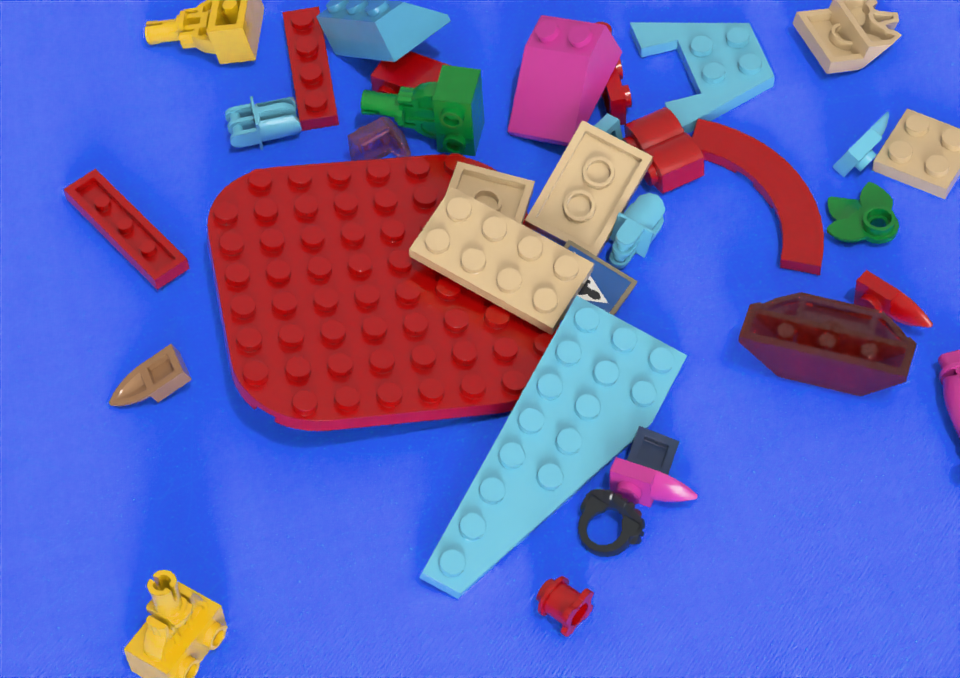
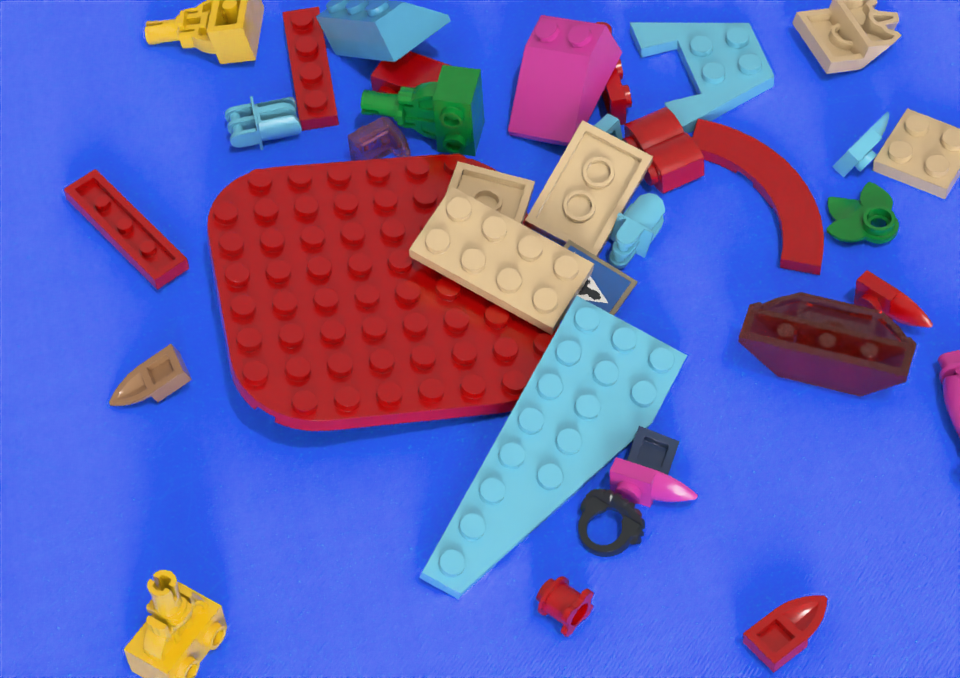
(785, 630): none -> red plate

